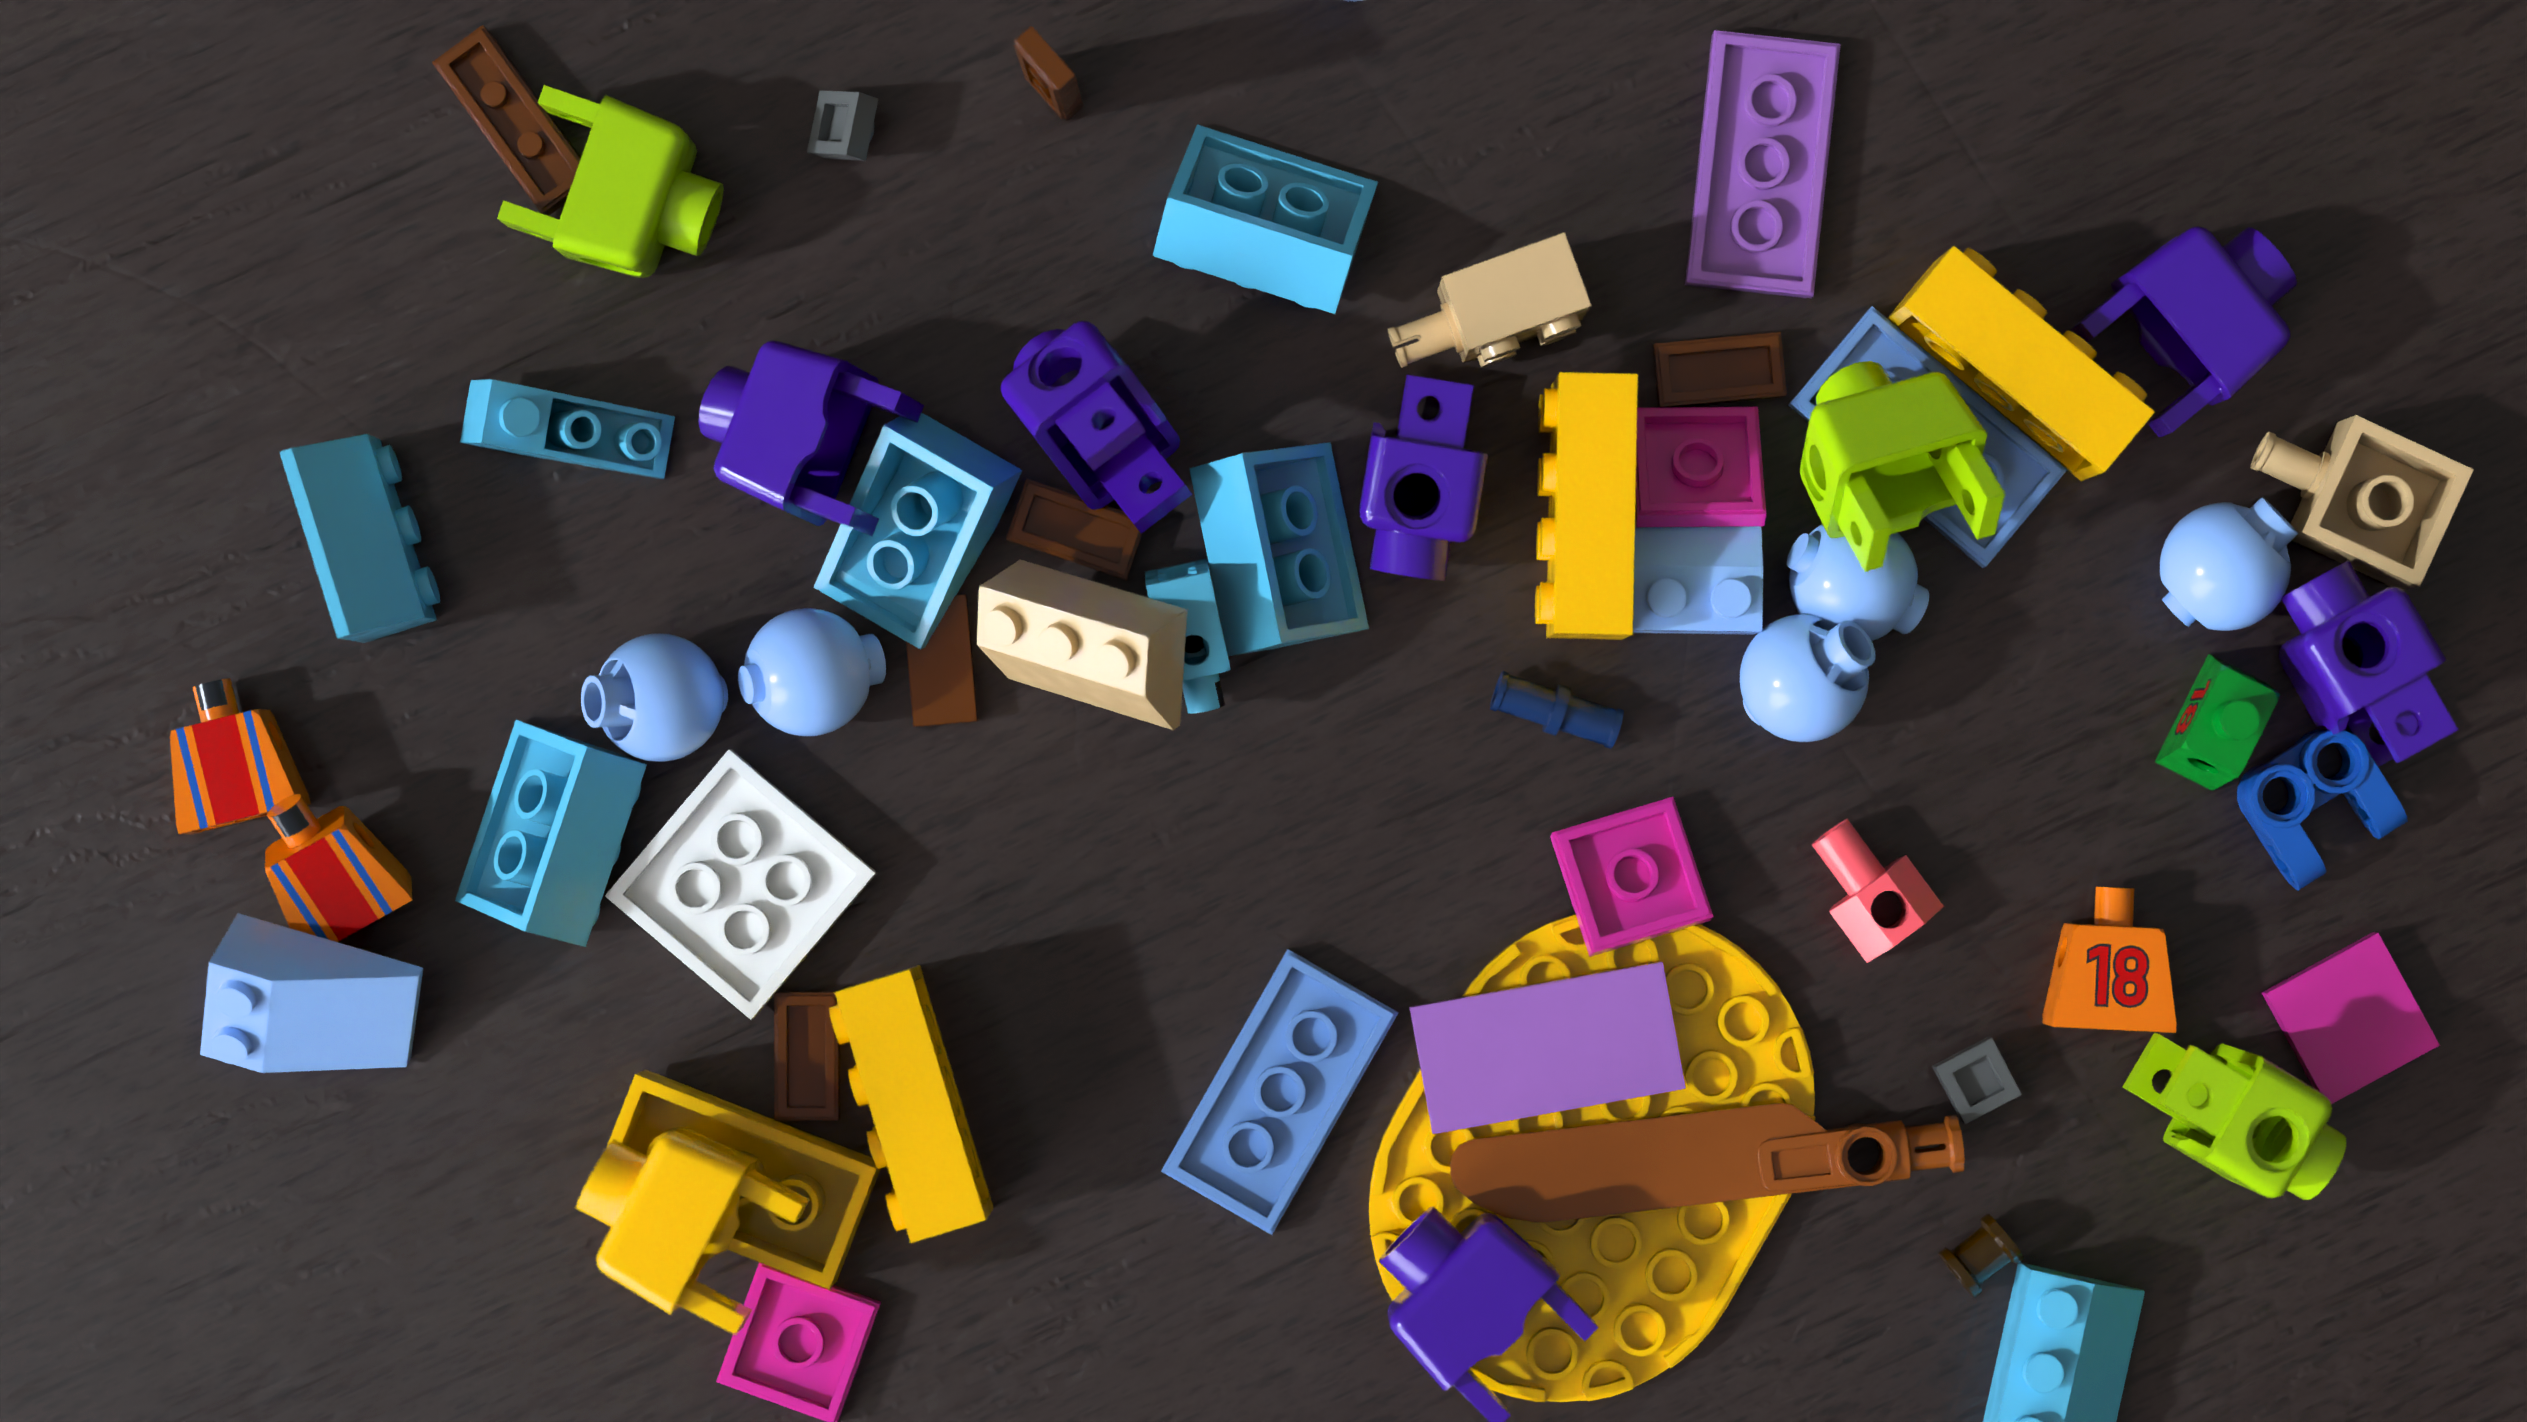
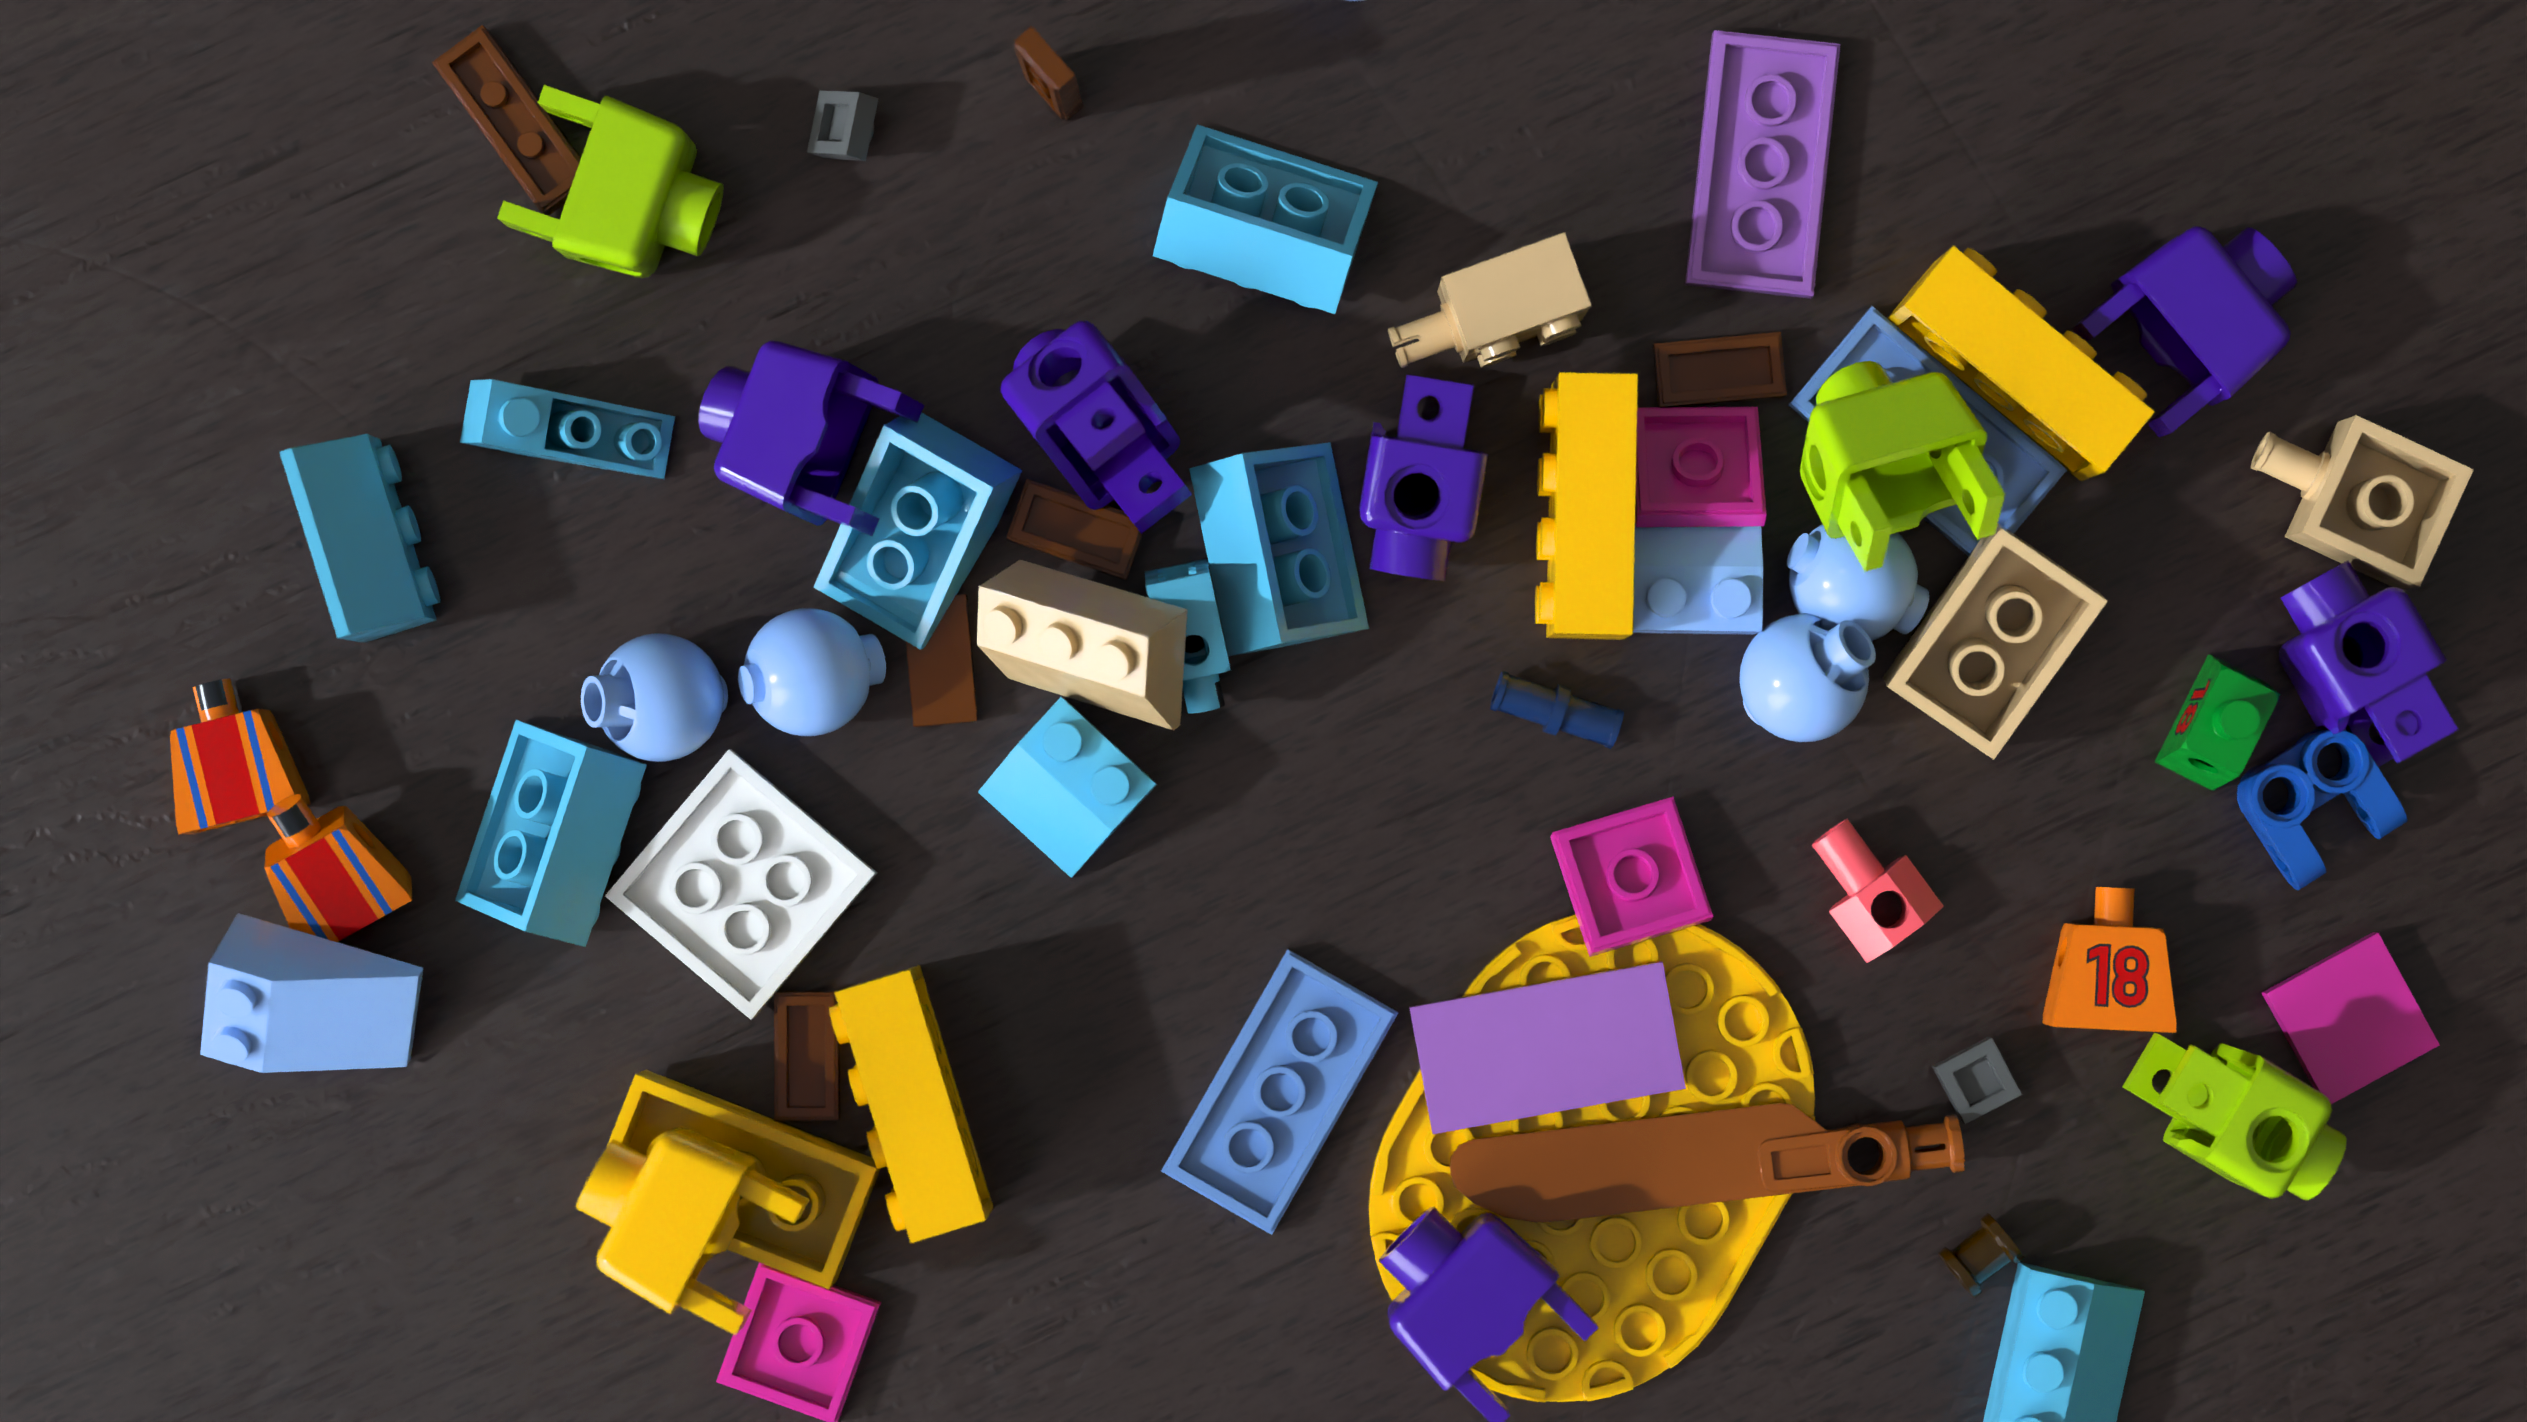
(1067, 787): none -> medium azure slope
(1994, 640): none -> tan brick
(2227, 564): light blue brick -> none

